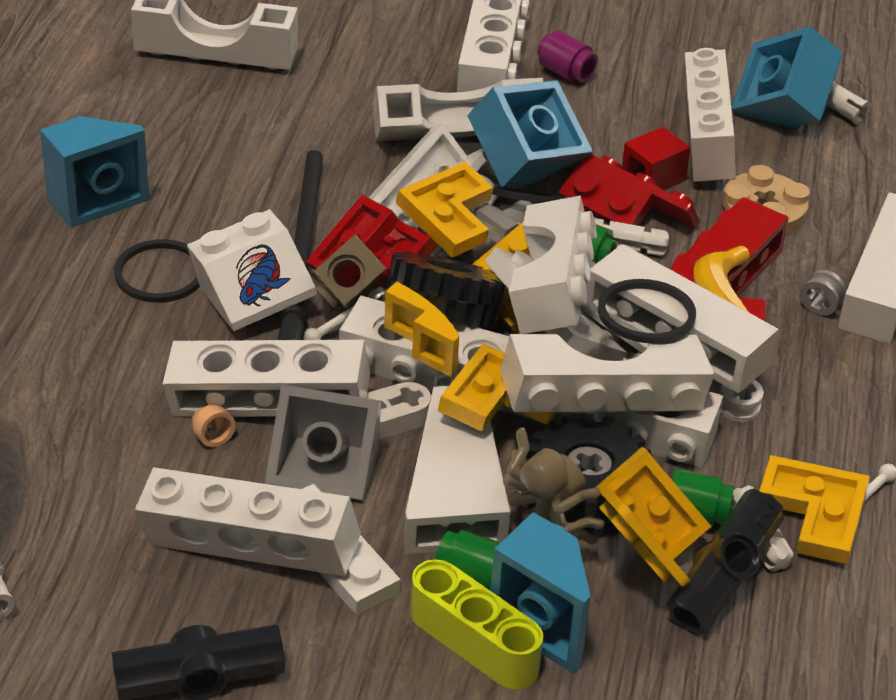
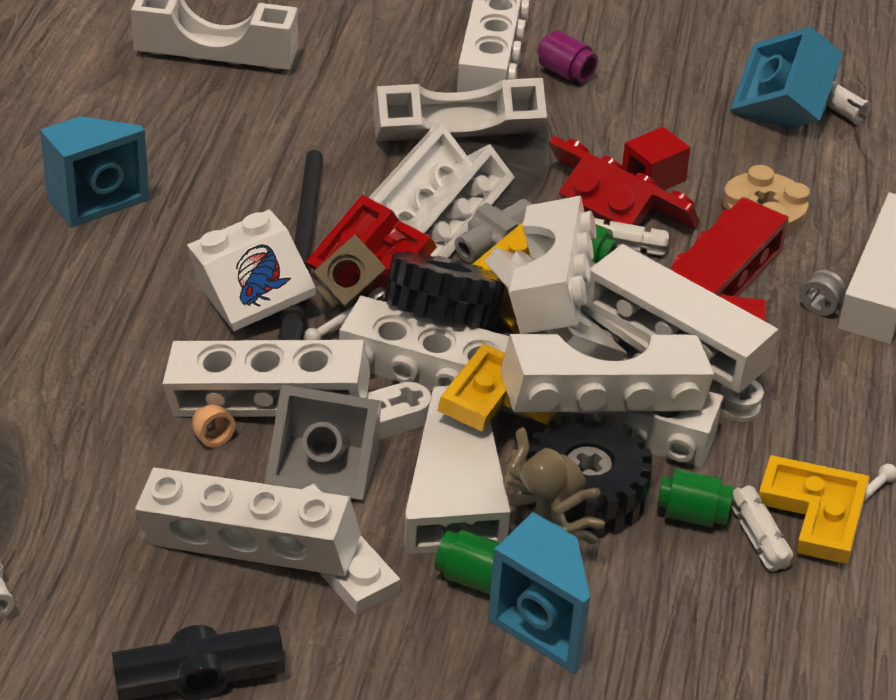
(146, 296): black piece -> none
(422, 323): yellow slope -> none
(443, 205): yellow plate -> none
(476, 624): neon yellow beam -> none
(526, 195): black piece -> none
(528, 132): dark azure slope -> none
(652, 338): black piece -> none
(652, 507): yellow bracket -> none
(710, 115): white brick -> none
(712, 272): yellow piece -> none
(712, 580): black piece -> none

